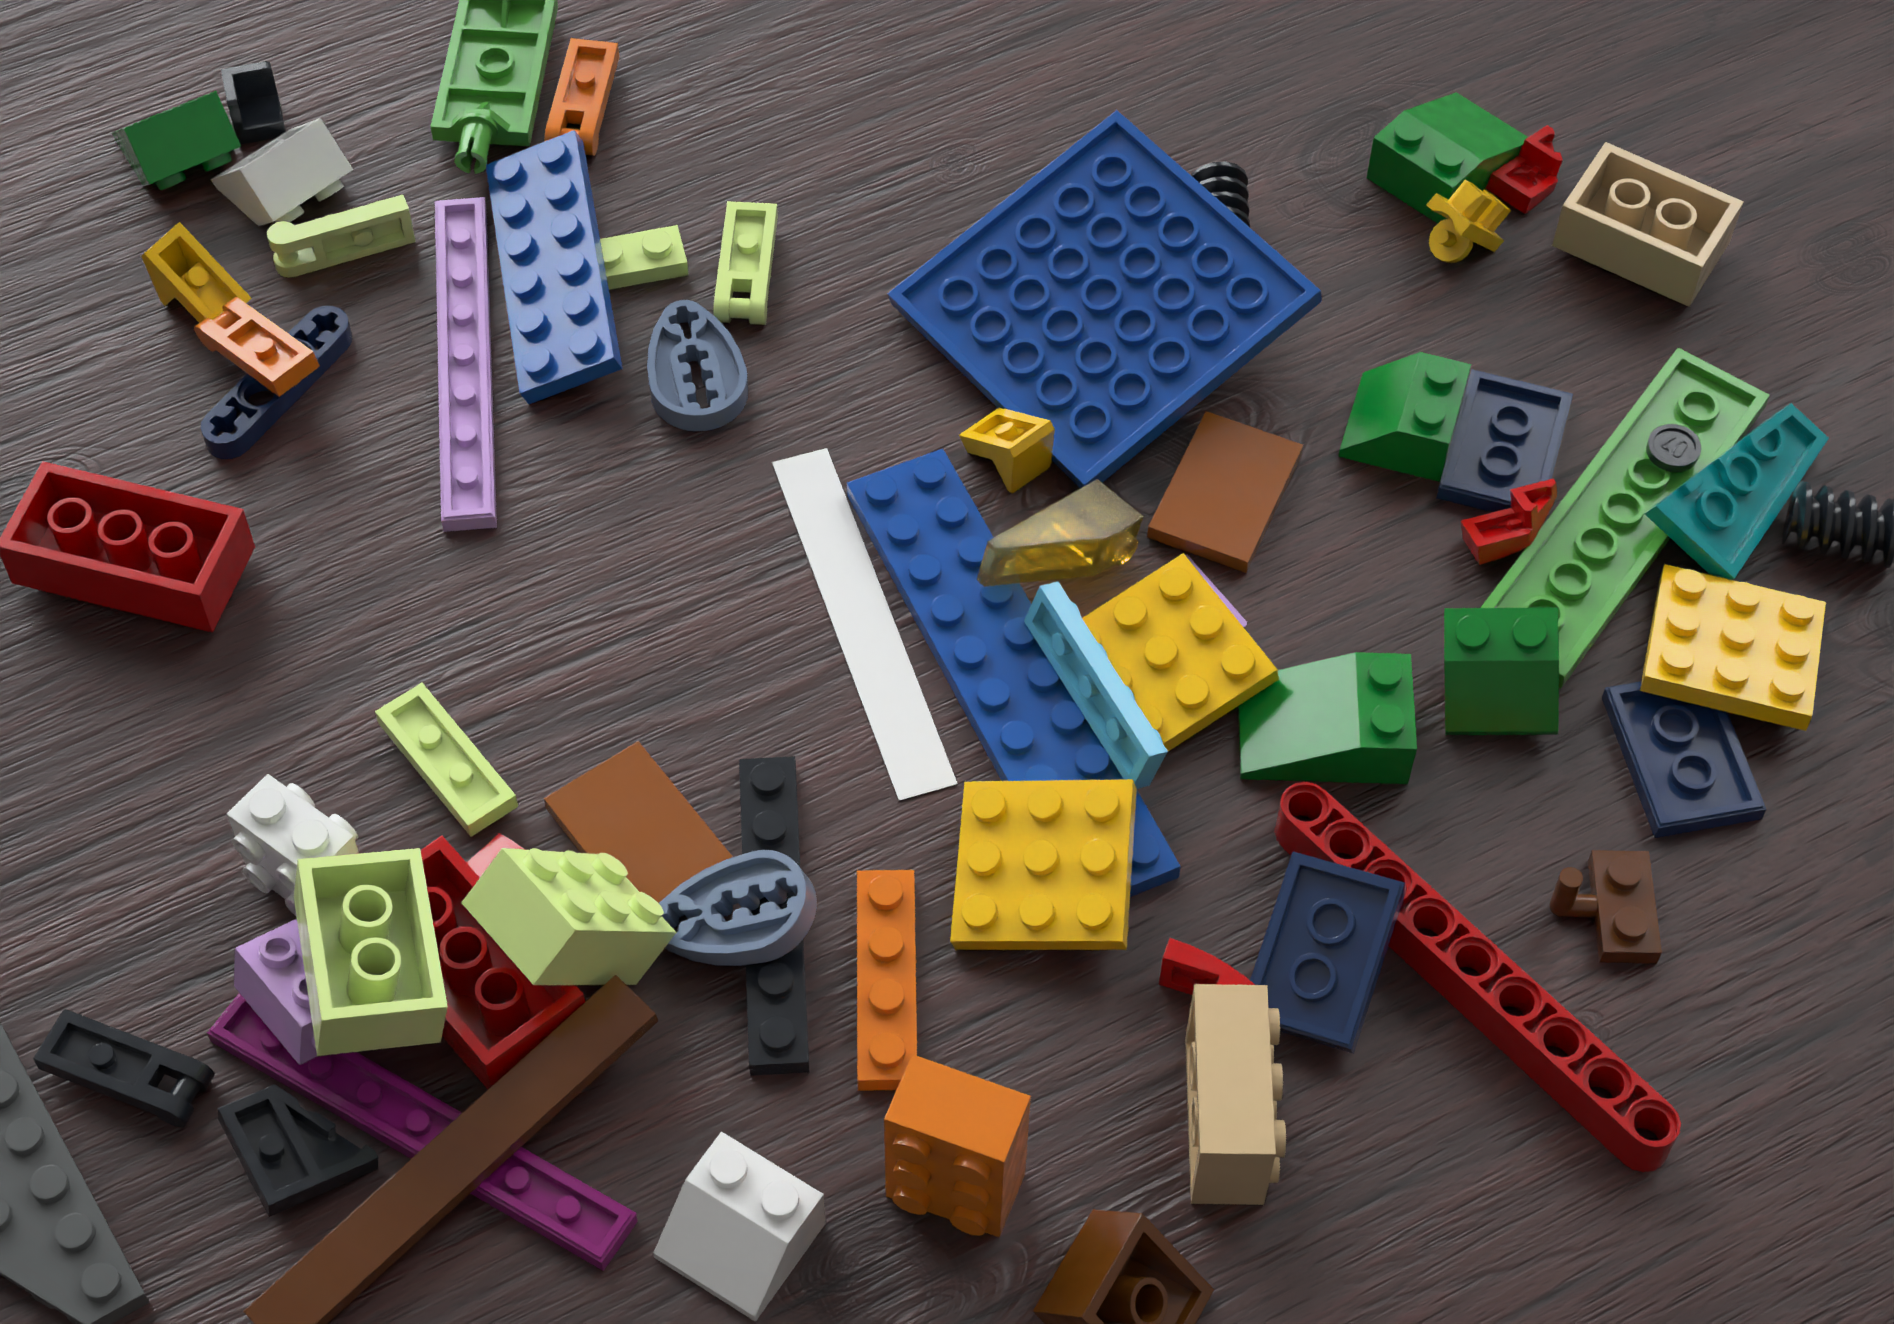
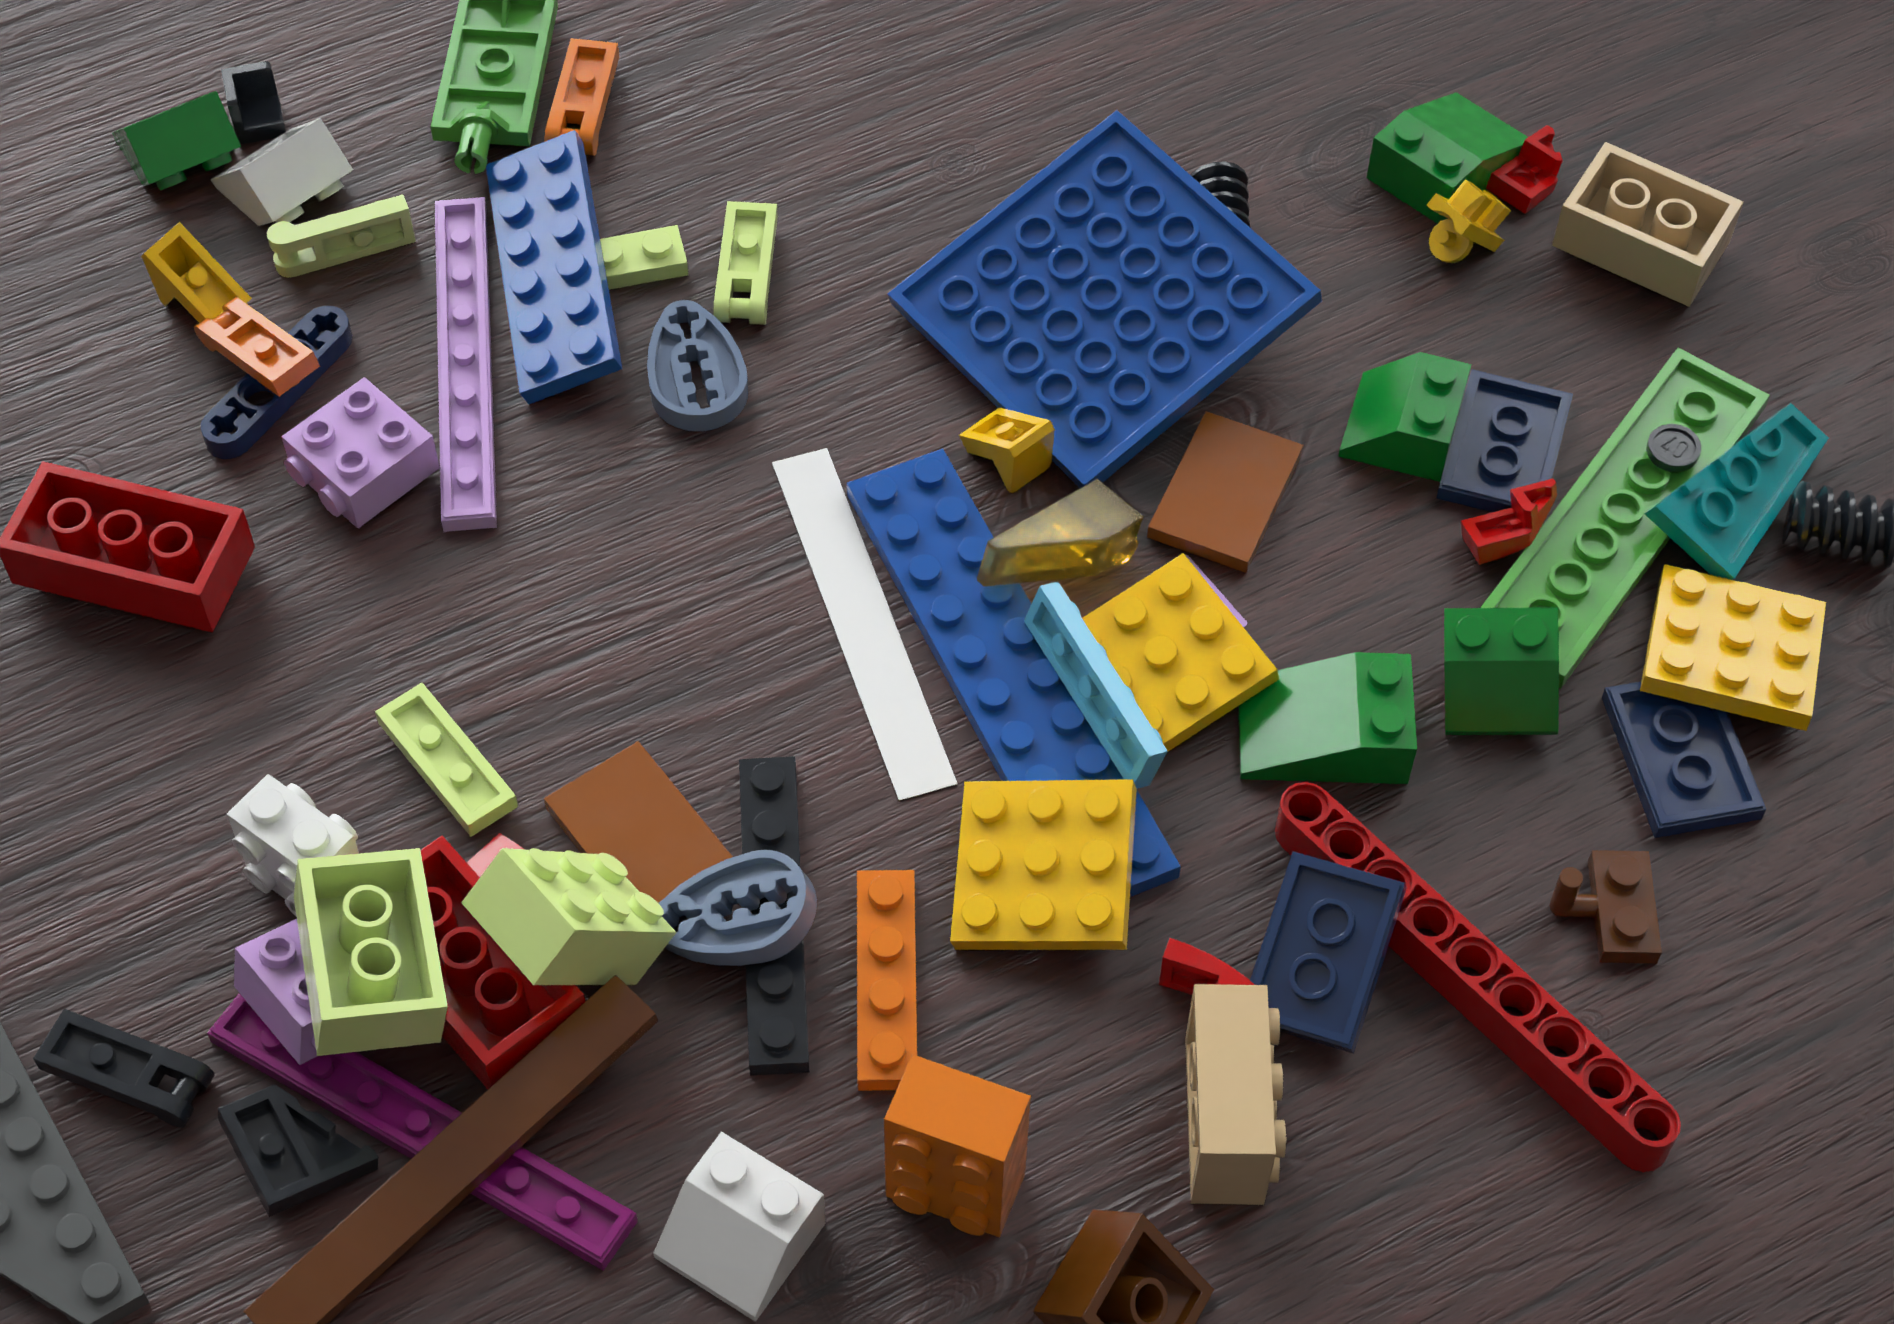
(359, 453): none -> lavender brick

